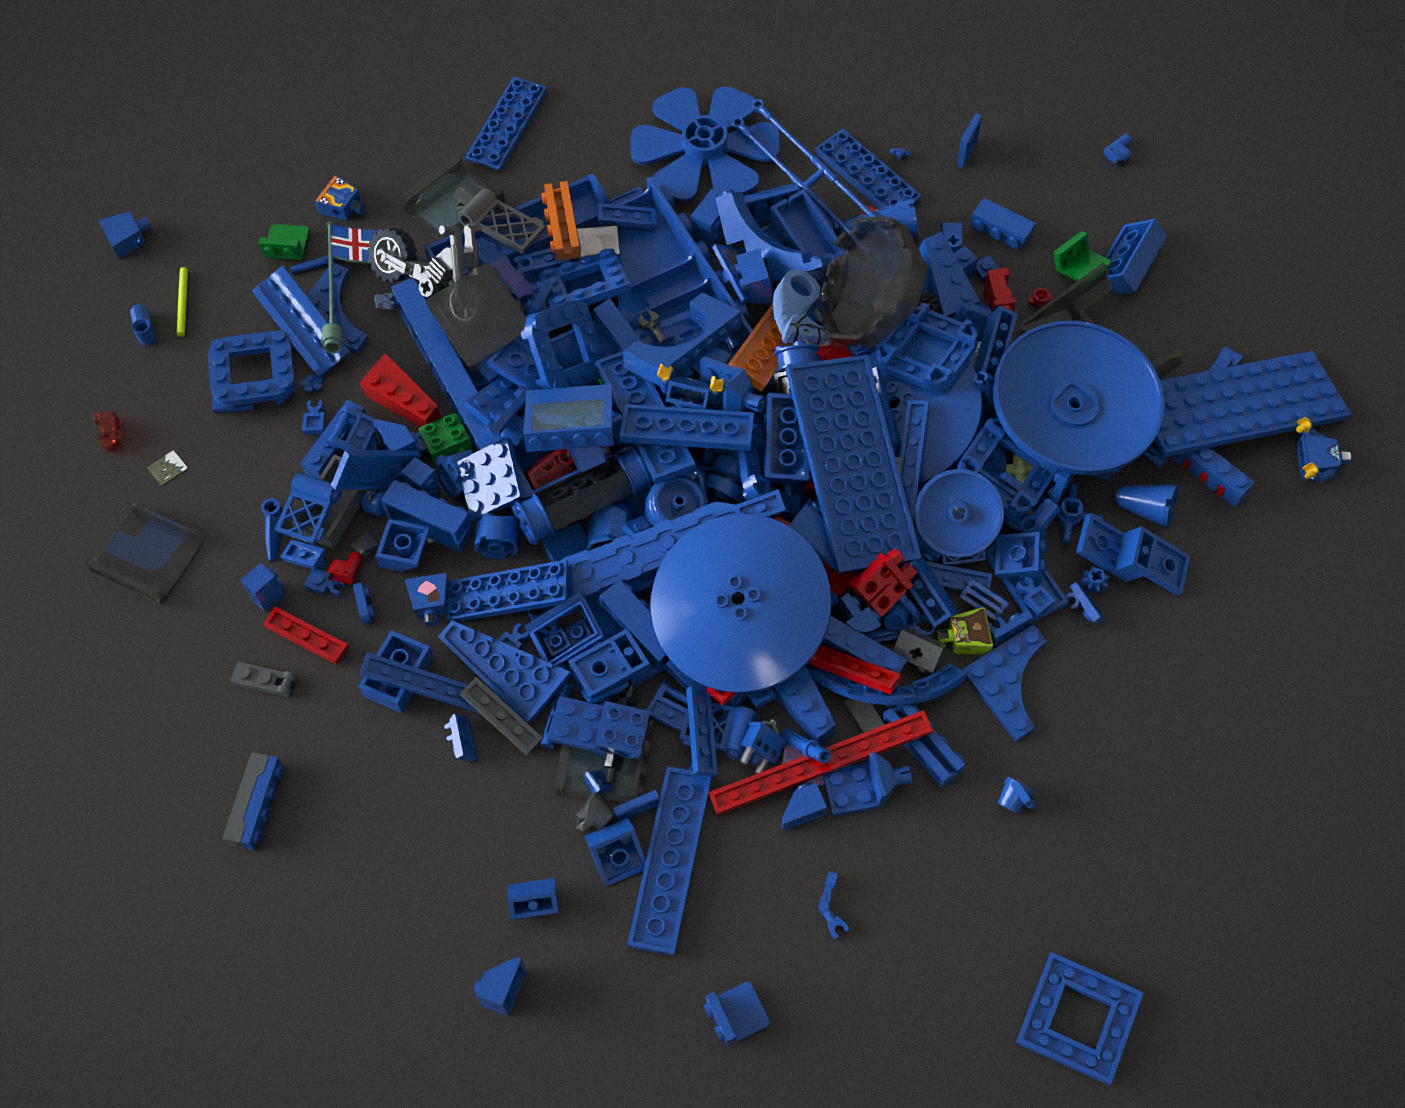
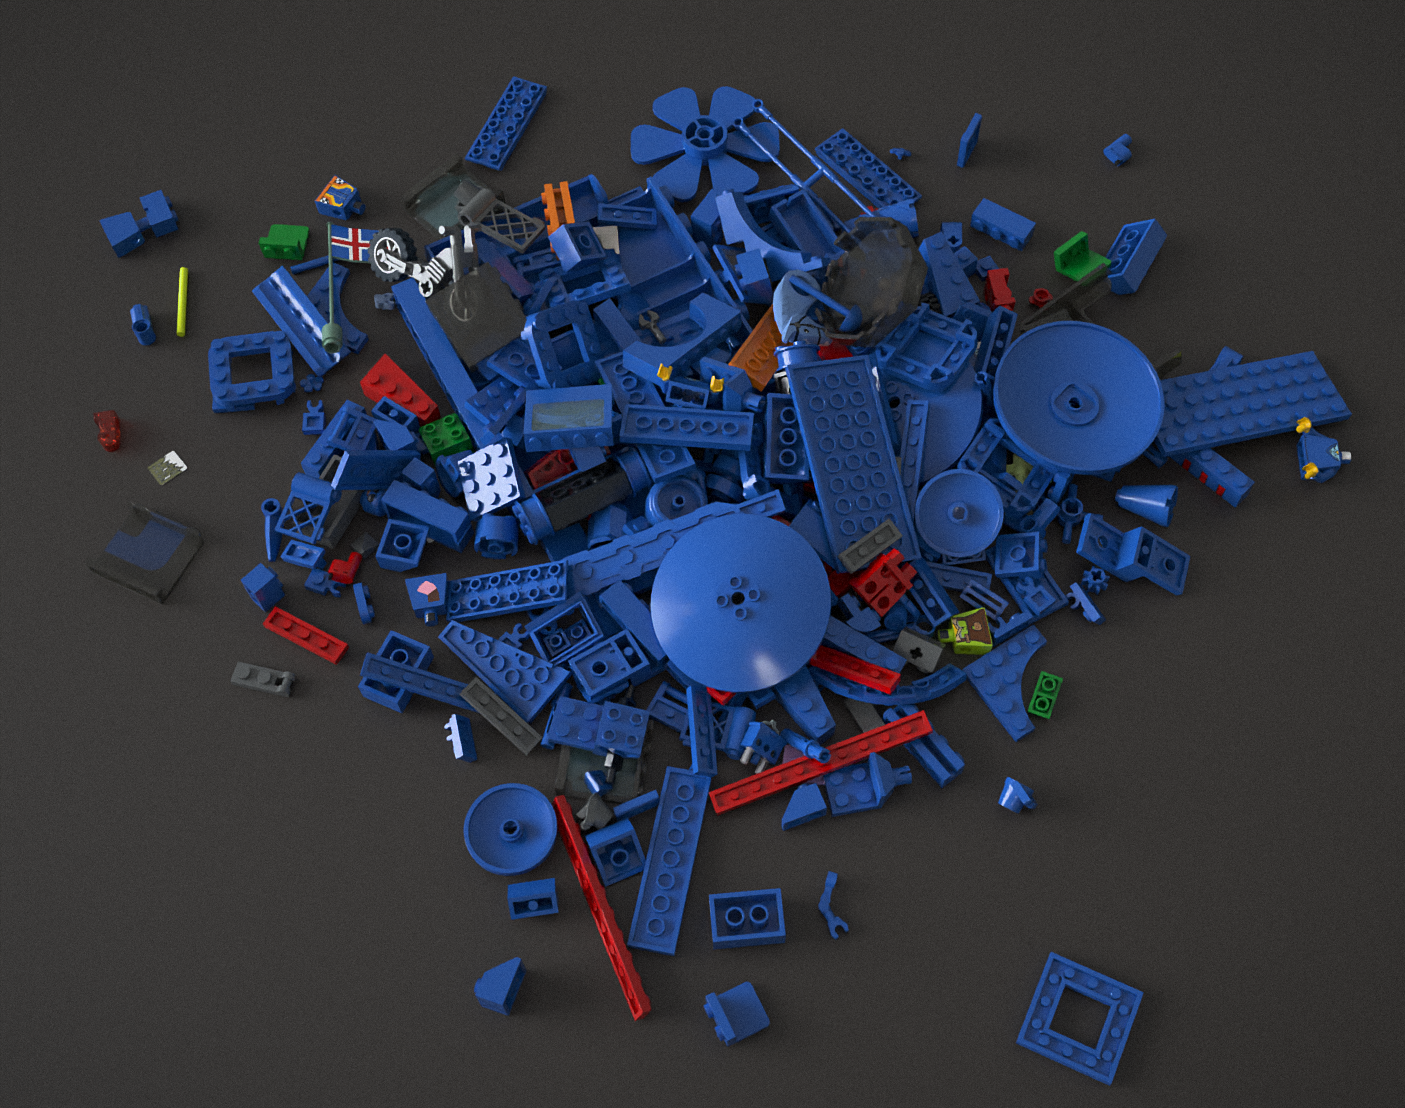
(159, 213): none -> blue brick
(253, 801): piece -> none
(392, 412): none -> blue brick
(504, 810): none -> blue dish
(576, 246): none -> blue slope
(602, 913): none -> red plate
(747, 918): none -> blue brick
(853, 317): none -> blue piece
(869, 546): none -> dark grey plate
(1045, 695): none -> green slope

